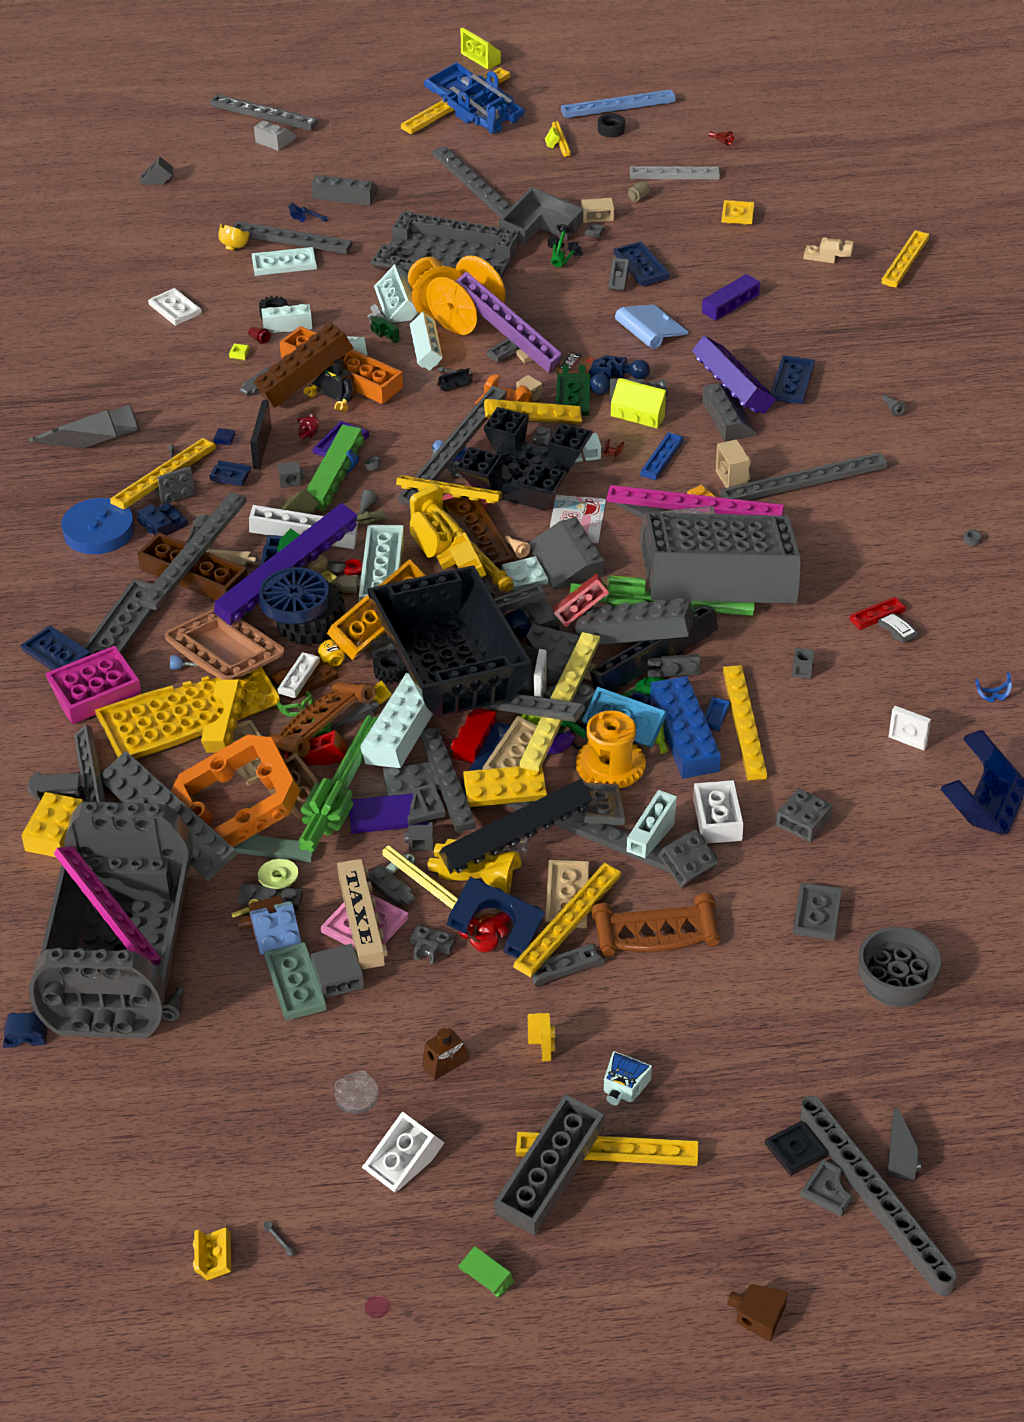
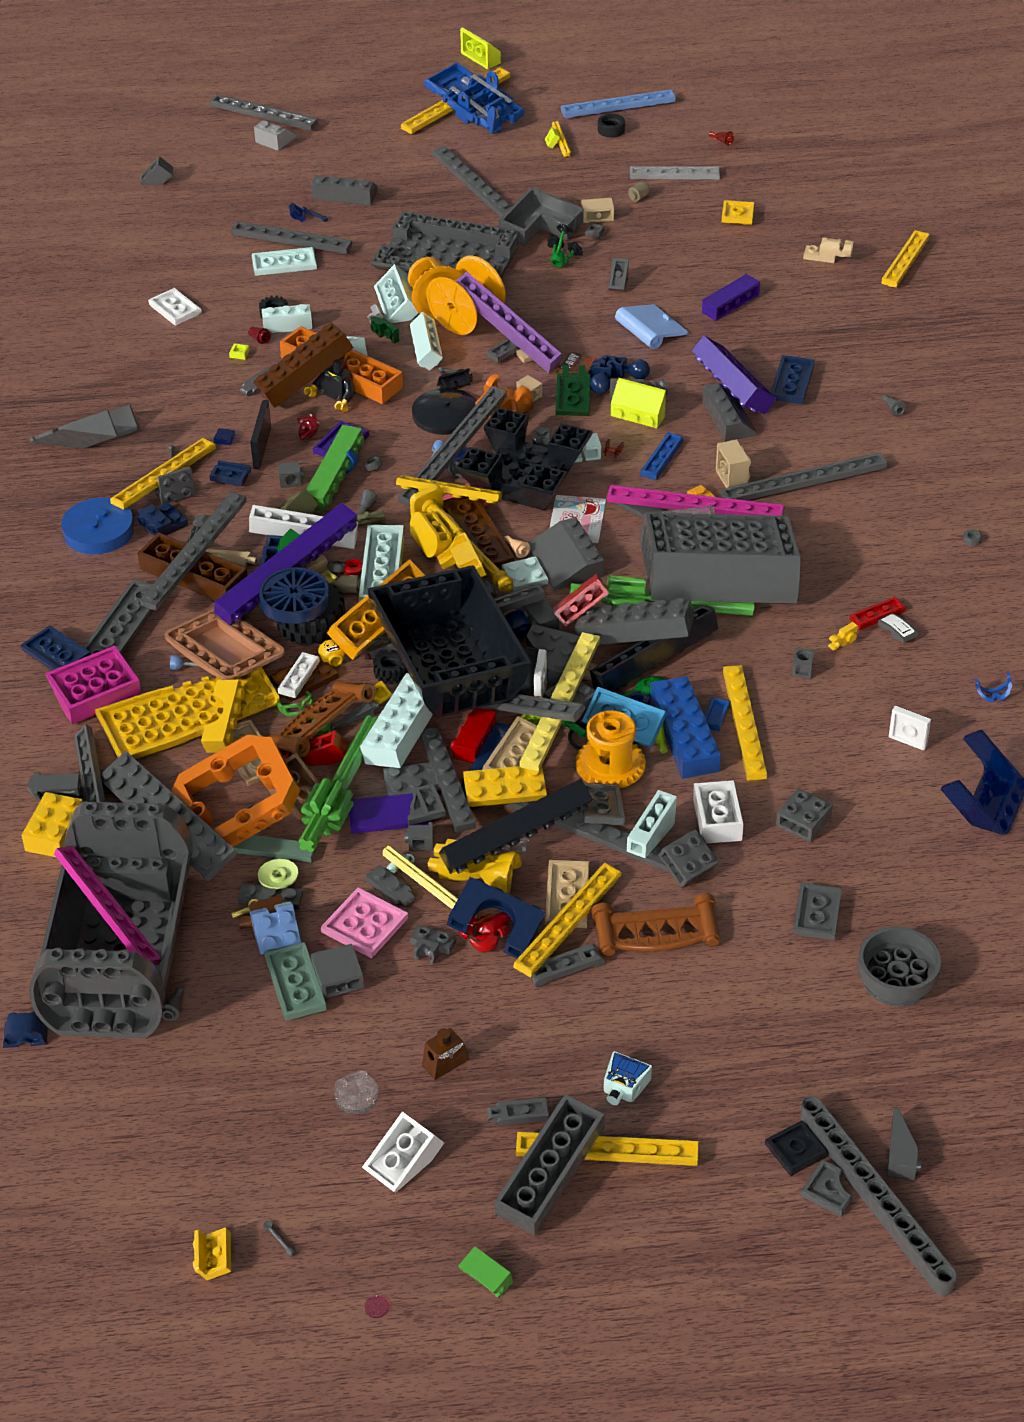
(233, 237): yellow cylinder -> none
(360, 914): tan brick -> none
(442, 410): none -> black dish
(518, 1112): none -> dark grey hinge
(537, 411): yellow plate -> none
(541, 1033): yellow bracket -> none
(561, 742): dark purple plant -> none
(642, 263): dark blue plate -> none
(675, 665): dark grey hinge -> none
(759, 1309): reddish brown torso -> none
(846, 635): none -> yellow plate

